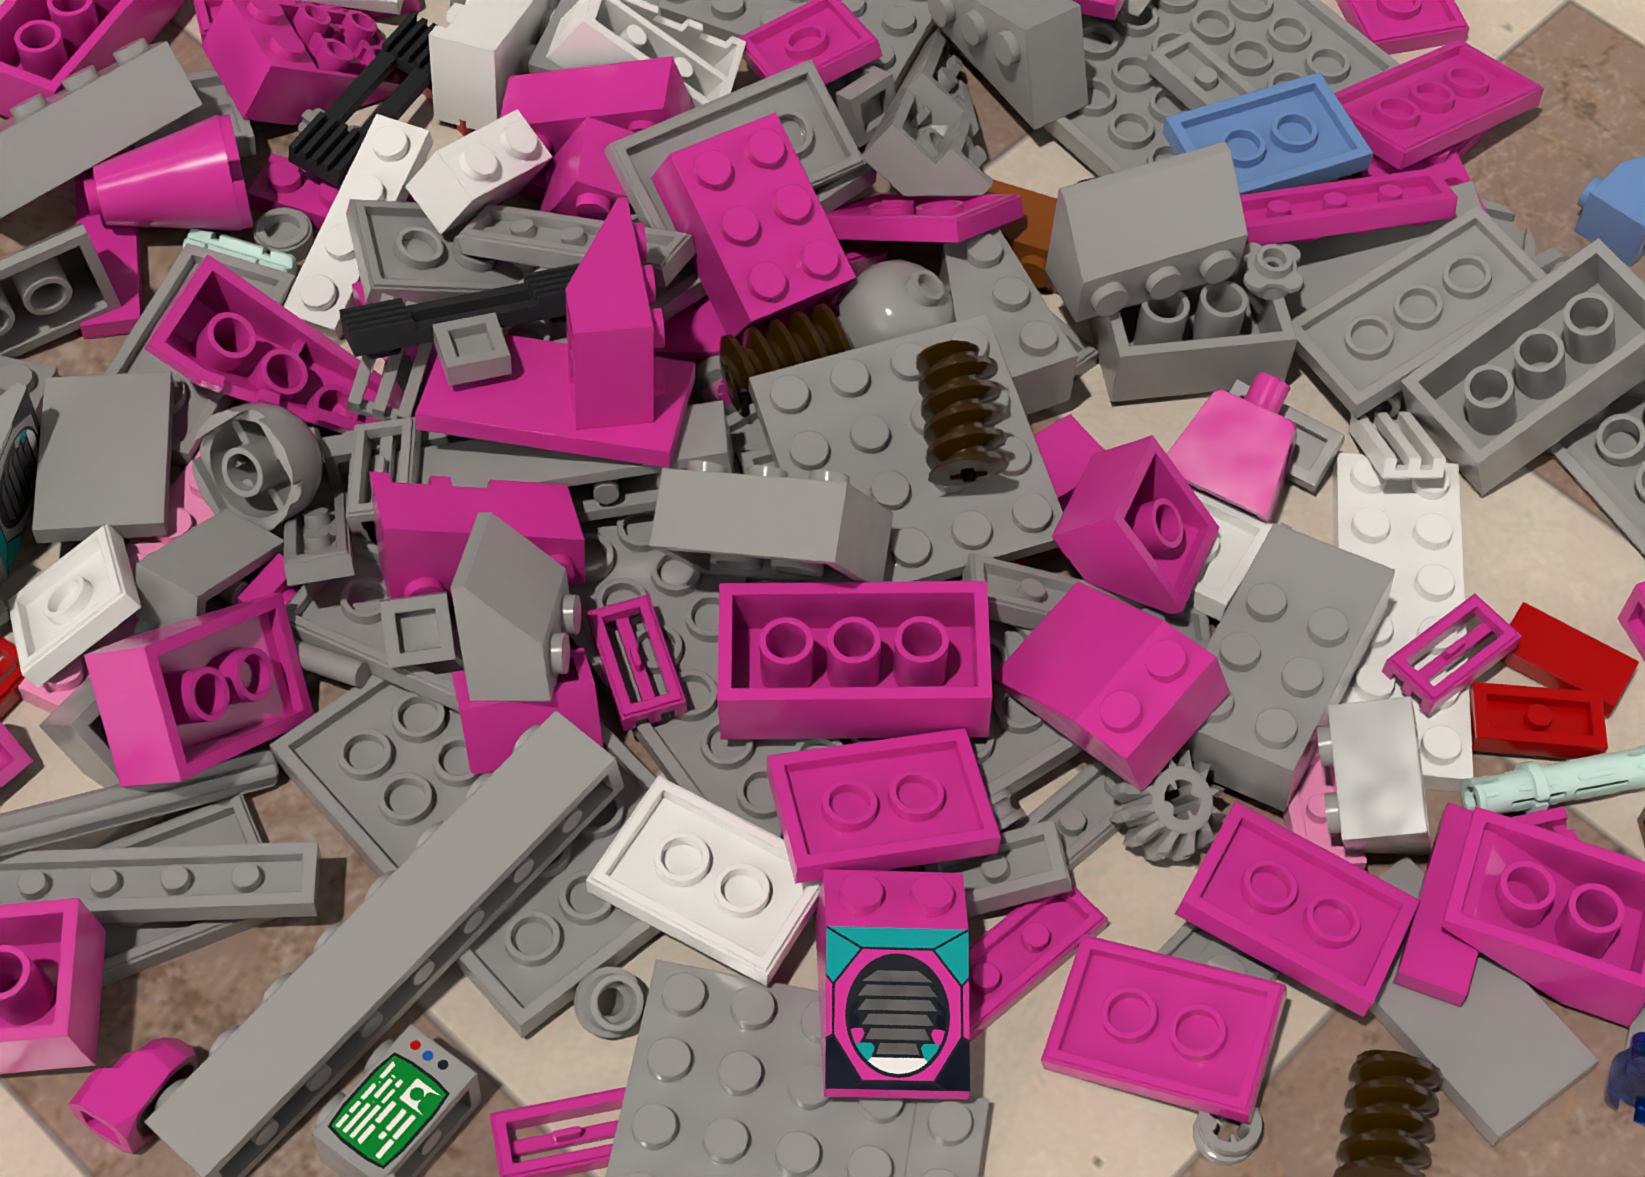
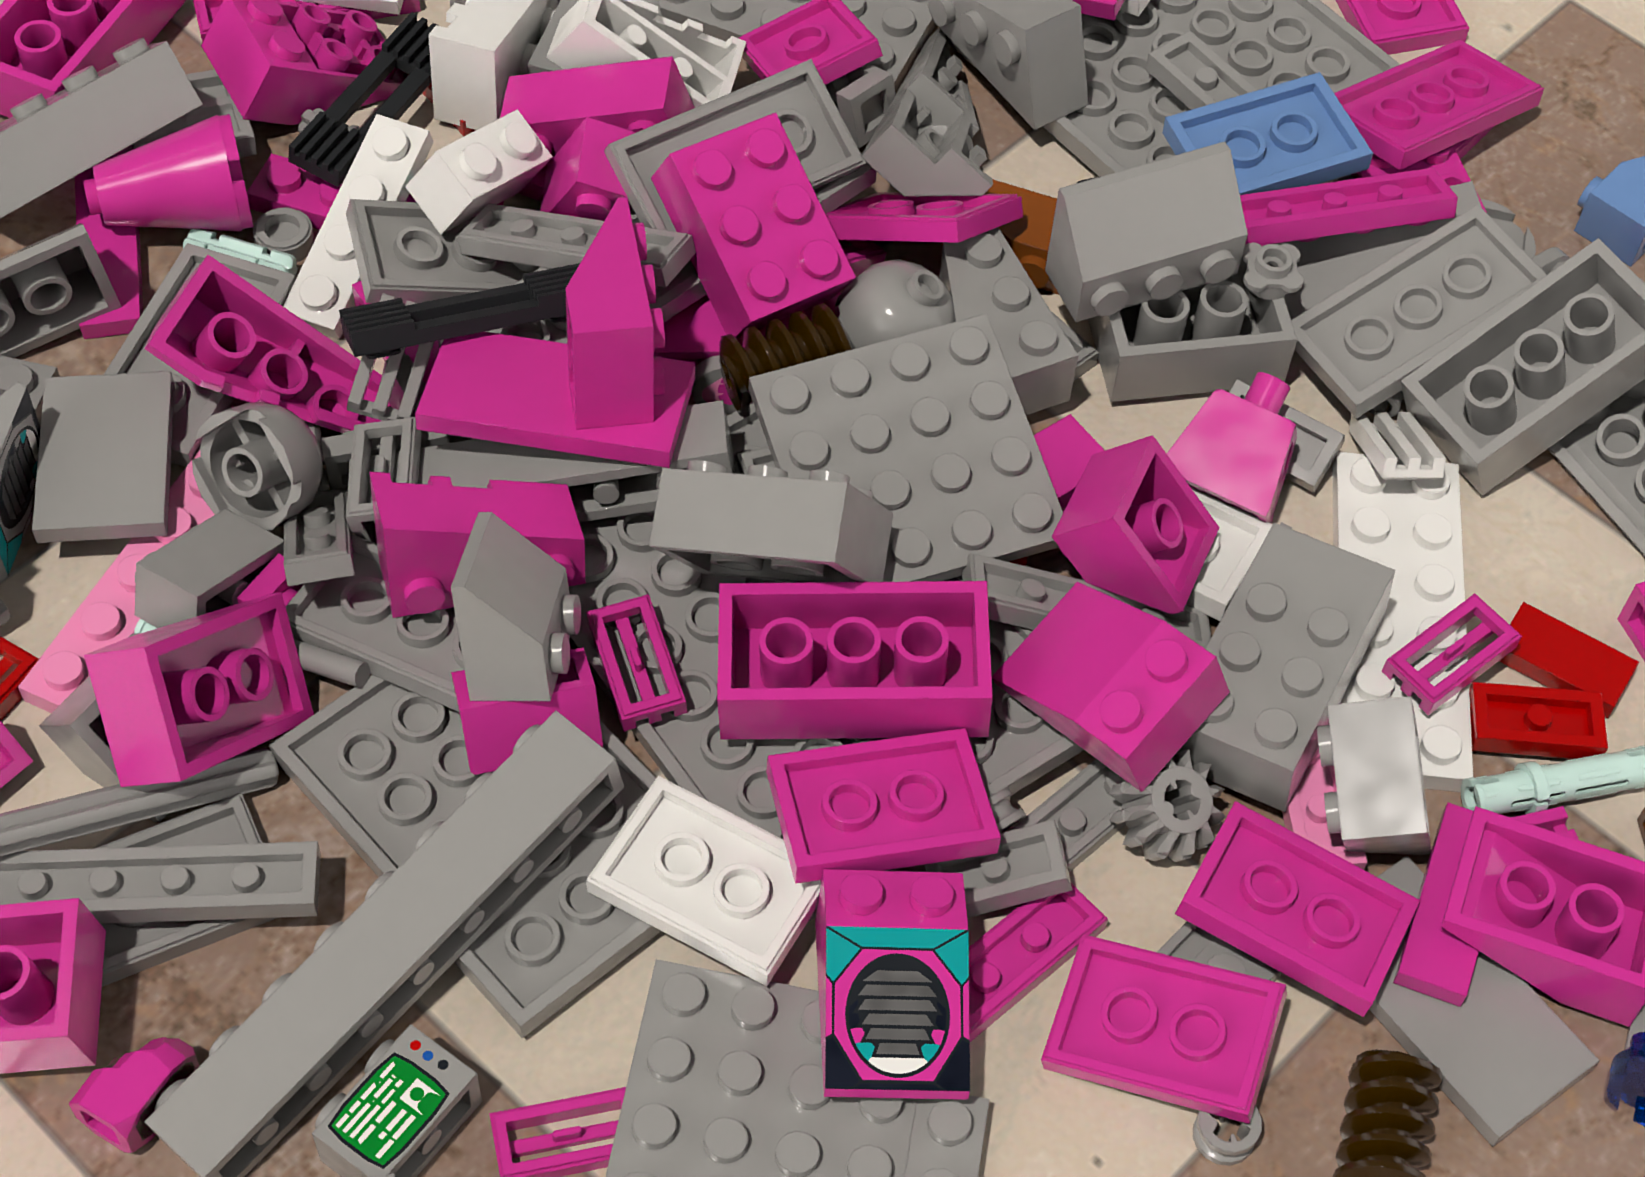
(73, 605): white tile -> none
(417, 629): light grey plate -> none
(472, 349): light grey plate -> none
(627, 1007): light grey plate -> none
(960, 414): dark brown piece -> none

